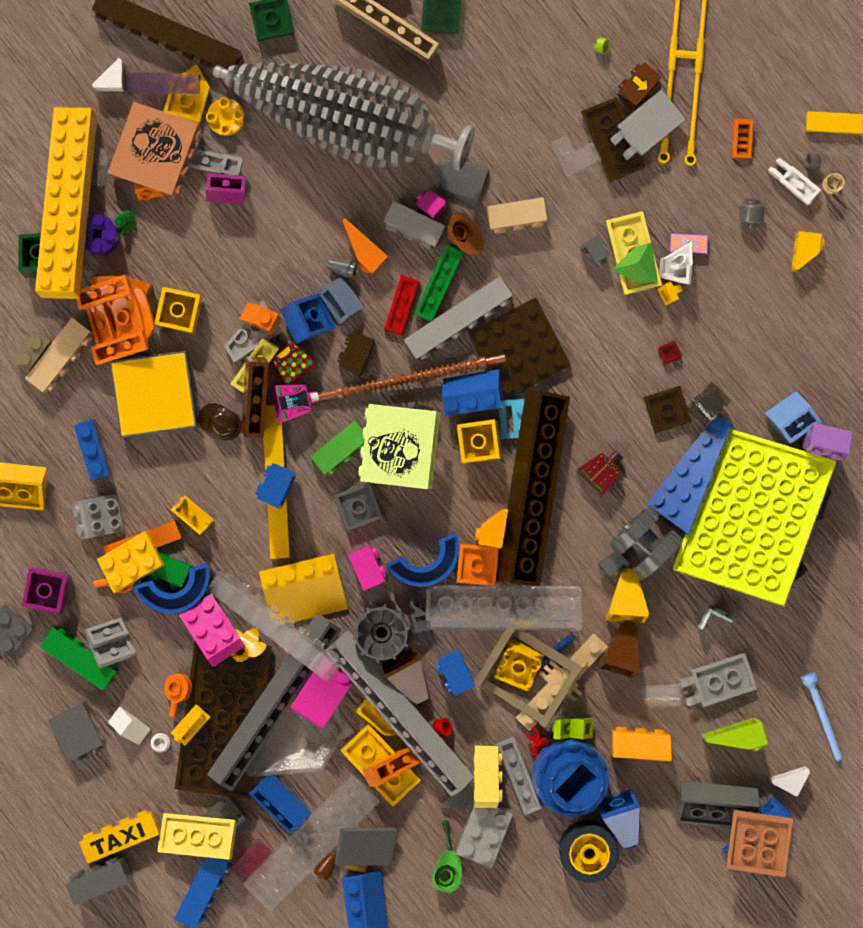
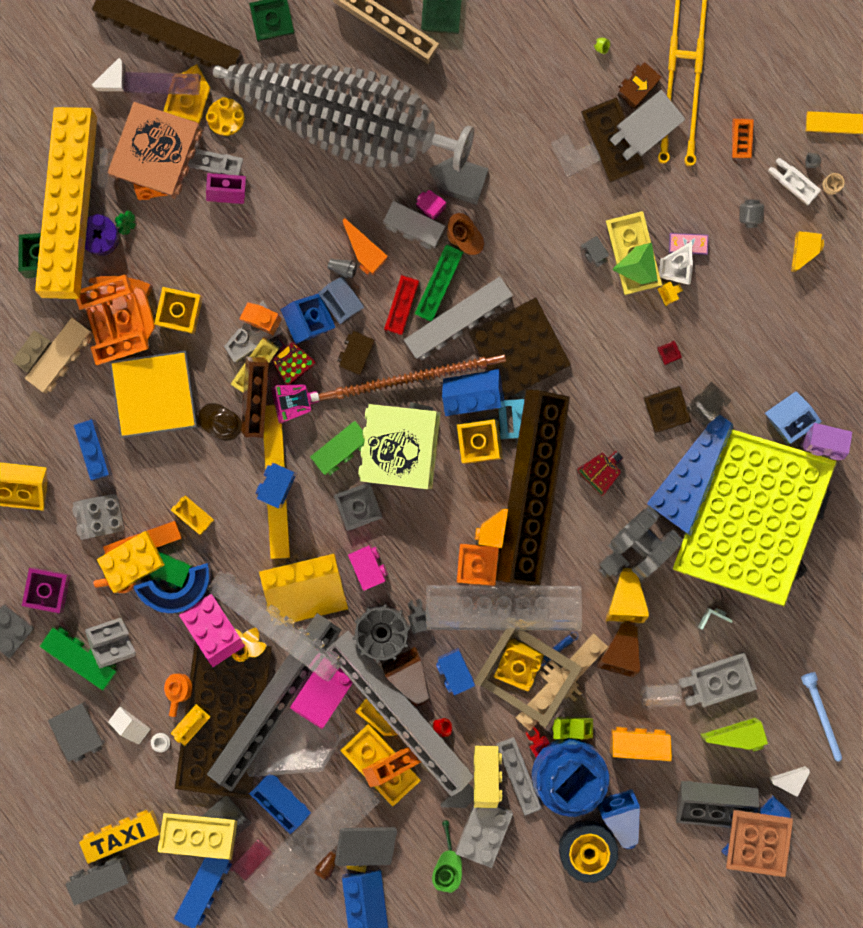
(431, 573): blue brick -> none
(516, 215): tan brick -> none

